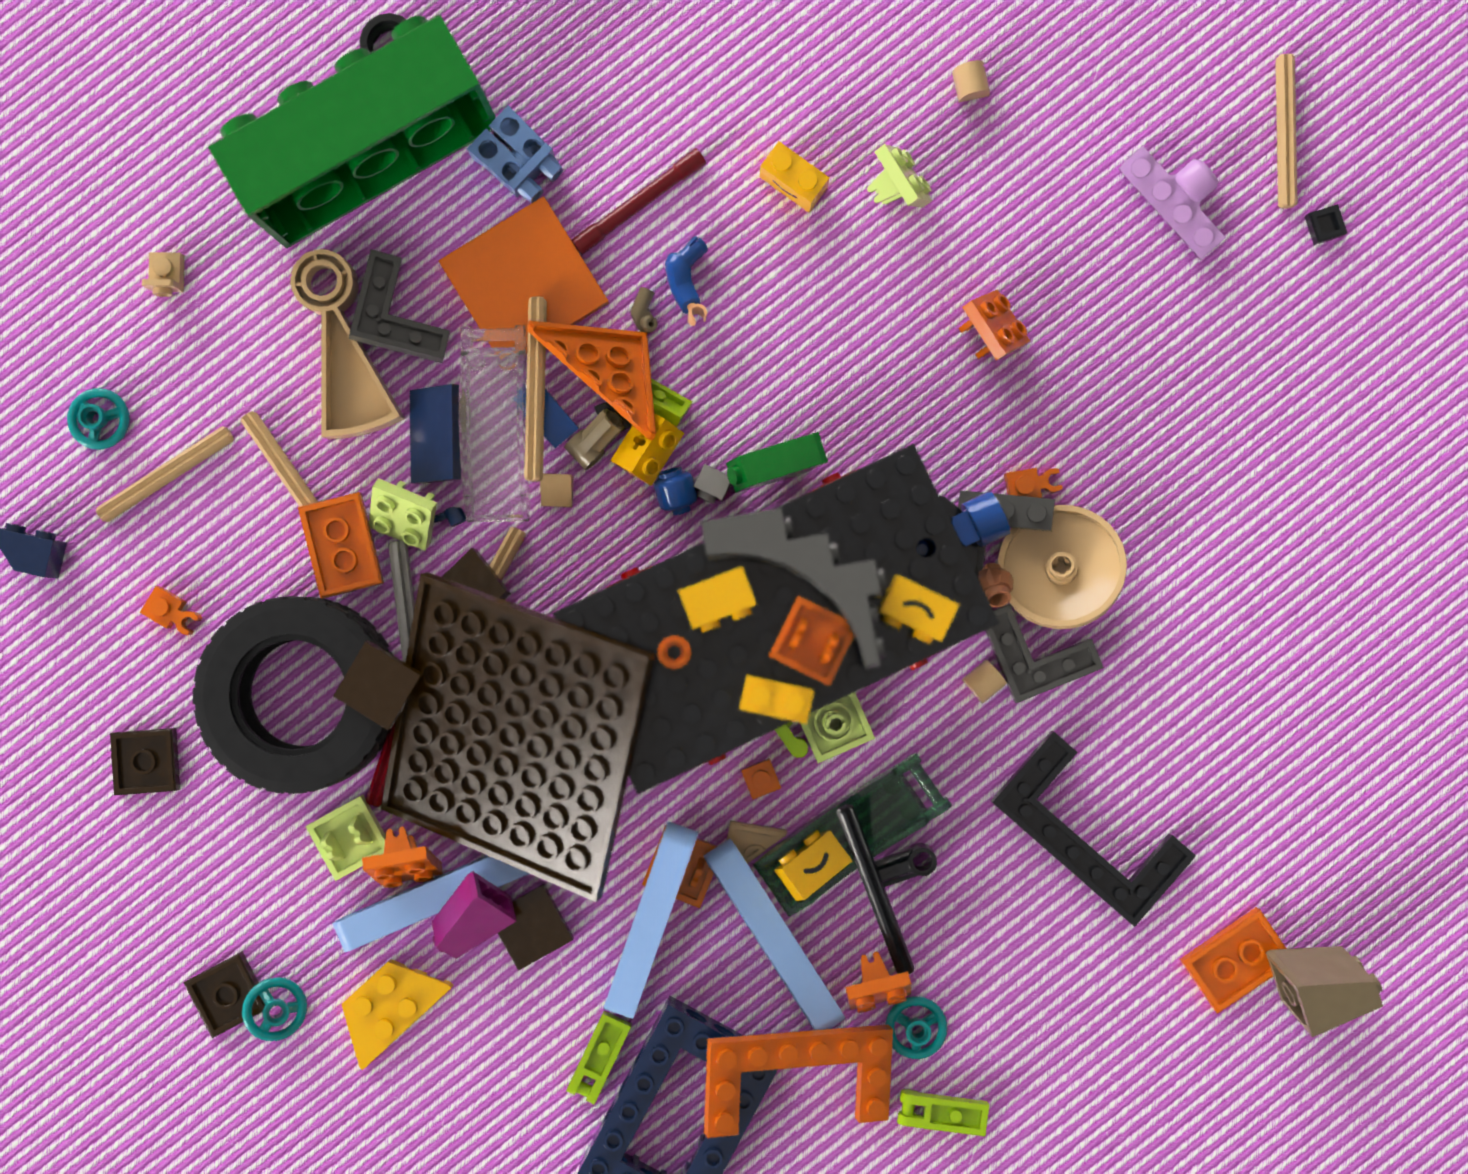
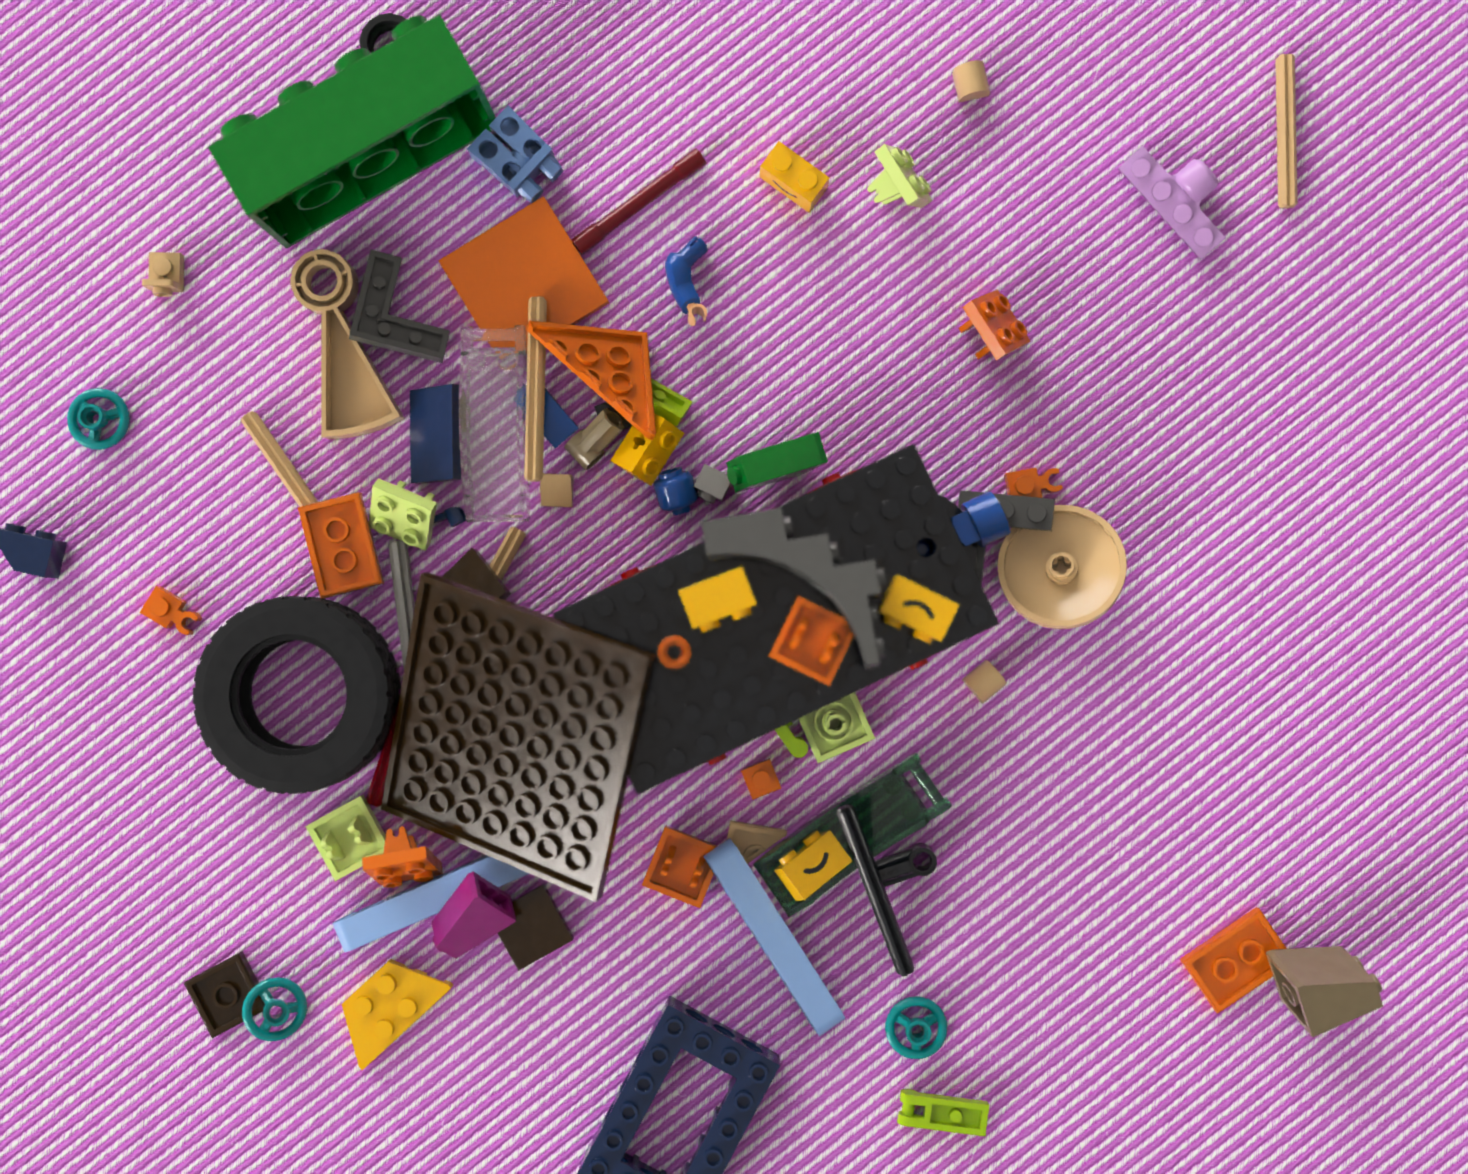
(145, 761): dark brown tile -> none
(164, 474): tan axle -> none
(378, 685): dark brown tile -> none
(599, 1056): lime plate -> none
(640, 311): dark tan arm -> none
(651, 919): light blue beam -> none
(731, 1056): orange plate -> none
(776, 699): yellow brick -> none
(877, 986): orange plate -> none
(996, 584): nougat rock -> none
(1030, 677): dark grey plate -> none
(1128, 897): black plate -> none
(1325, 224): black tile -> none

